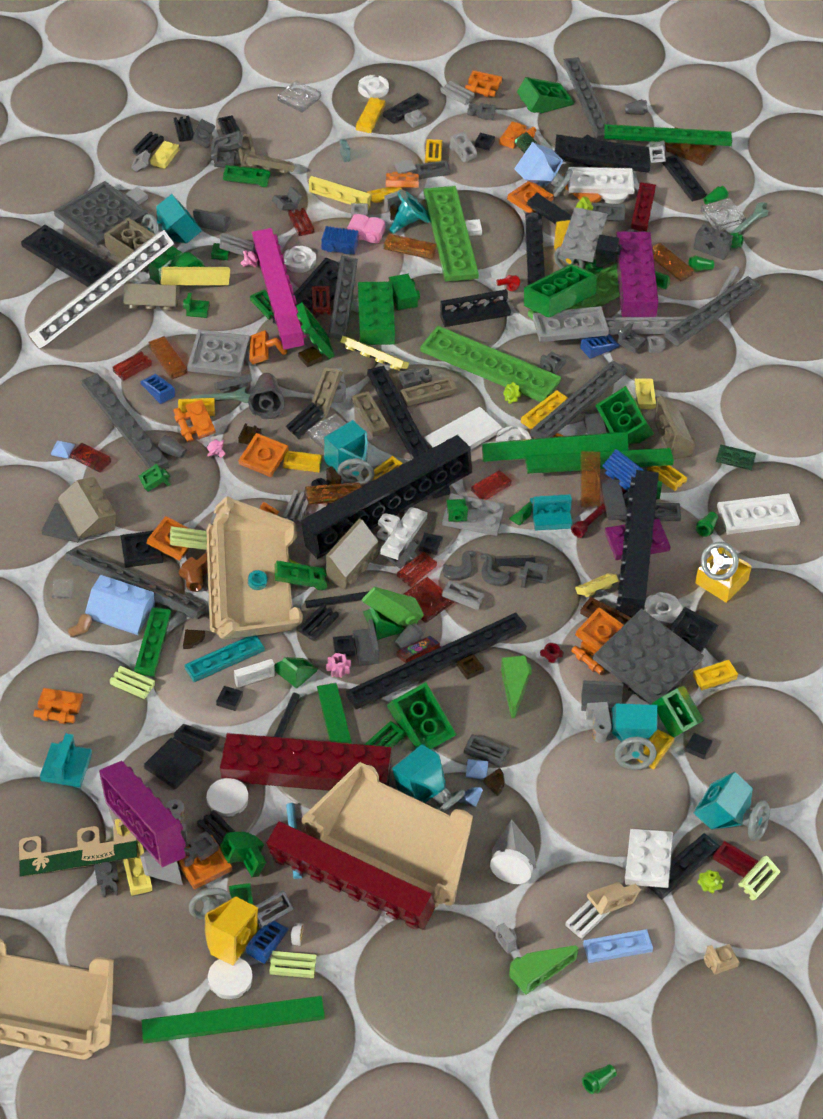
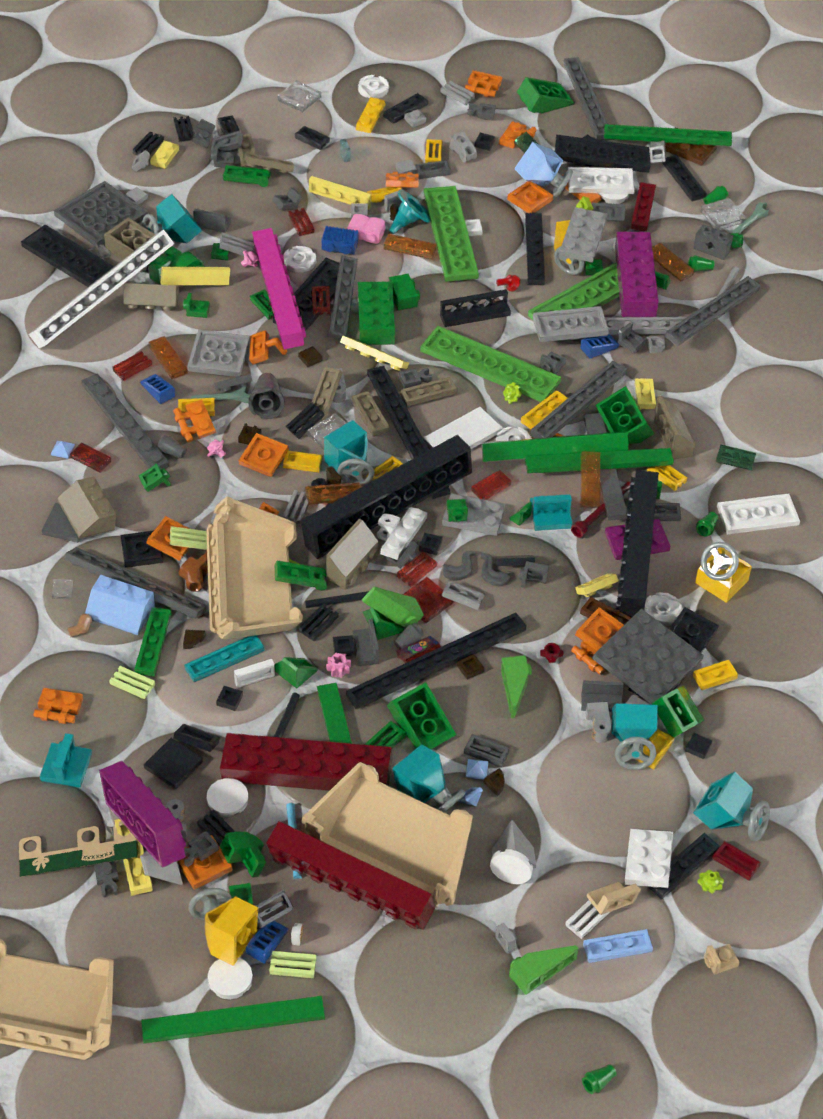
(257, 580): teal tile -> none
(312, 137): none -> black tile
(316, 332): green plate -> none
(547, 209): black tile -> none
(560, 290): green brick -> none
(607, 250): black slope -> none
(621, 467): blue brick -> none
(636, 107): dark grey cone -> none
(749, 887): yellowish green tile -> none

